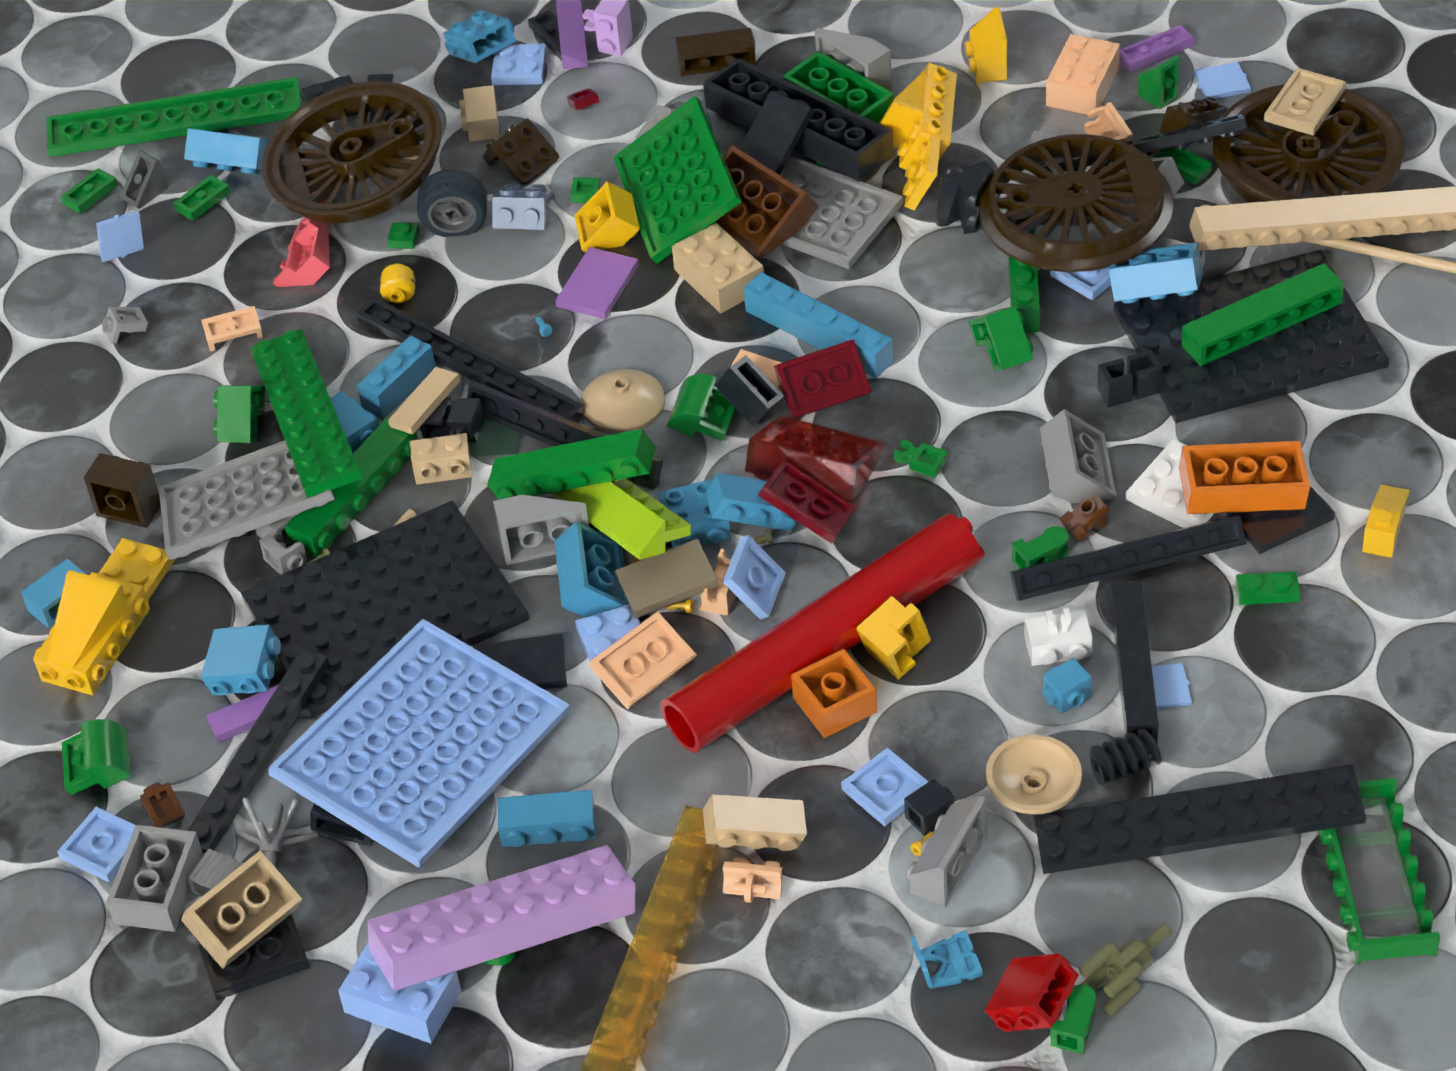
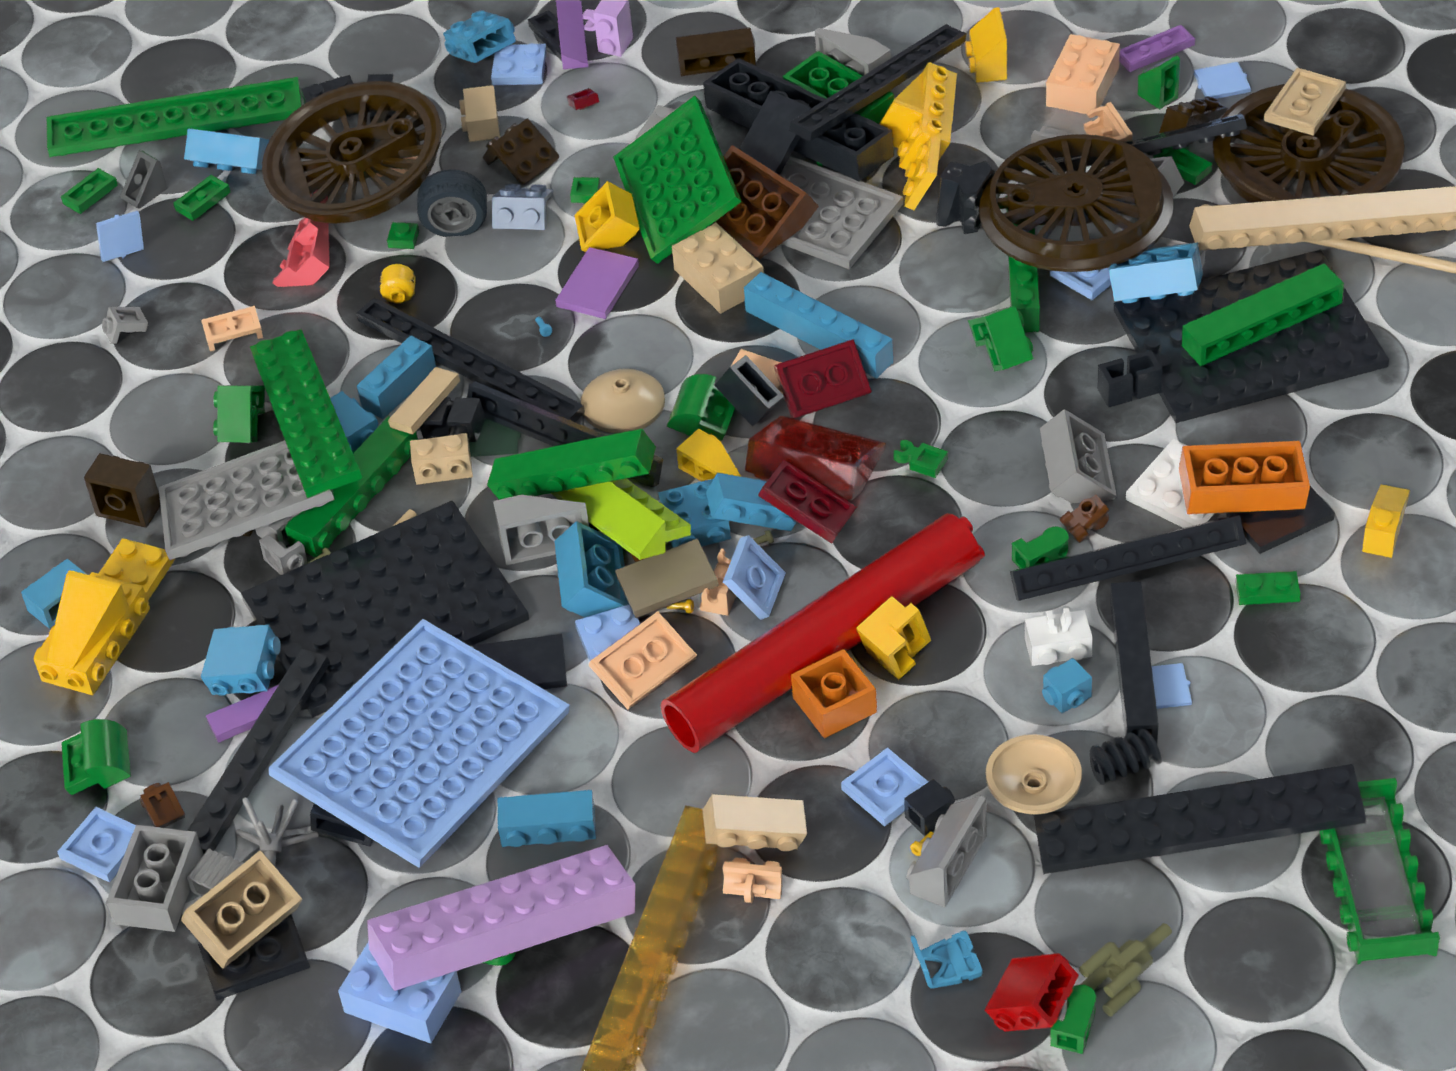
(704, 457): none -> yellow slope
(876, 82): none -> black plate

